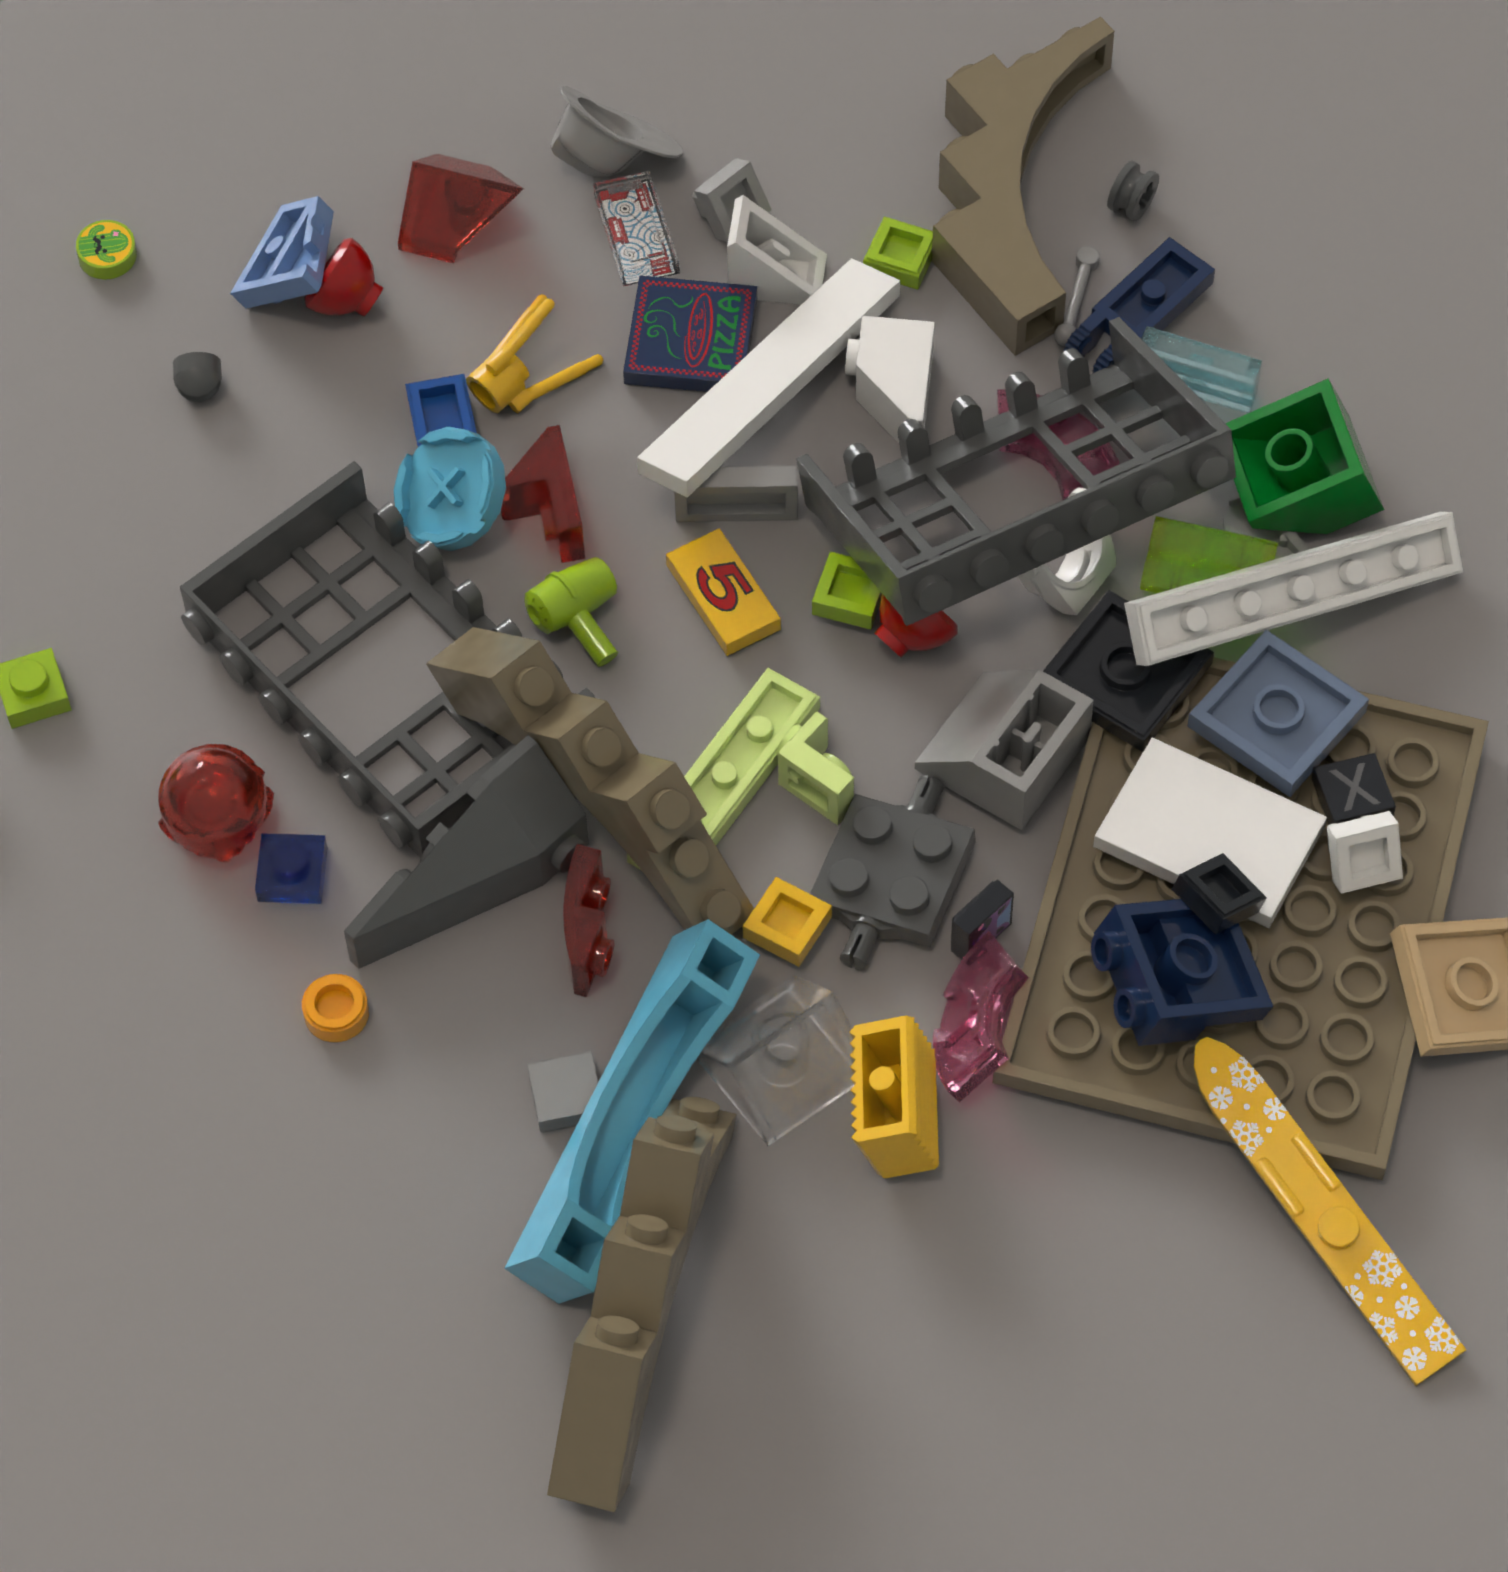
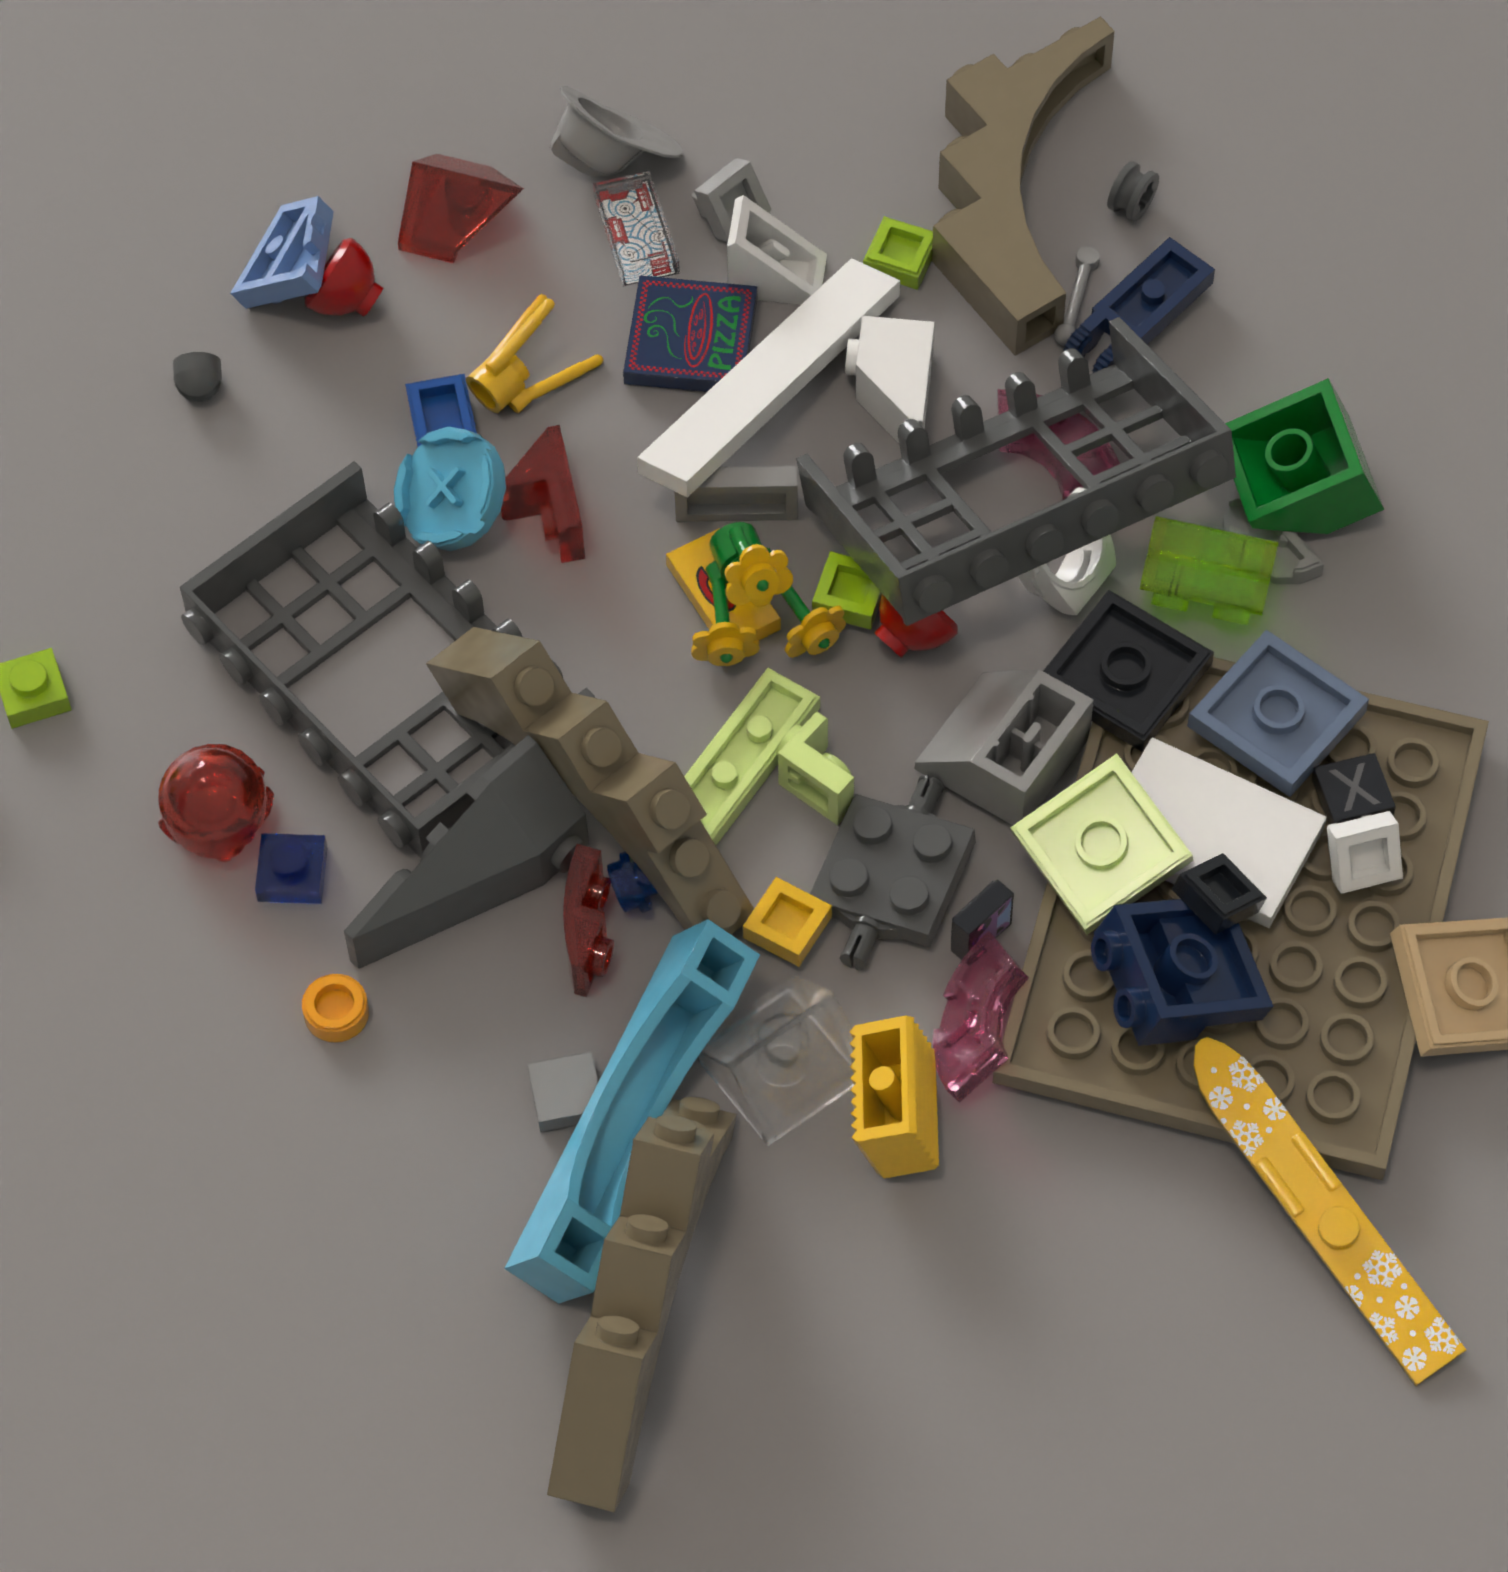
(106, 249): tile -> none
(567, 600): lime piece -> none
(630, 884): none -> clear blue plate
(756, 576): none -> yellow plant
(1101, 843): none -> yellowish green tile
(1208, 370): clear light blue tile -> none
(1293, 588): white tile -> none

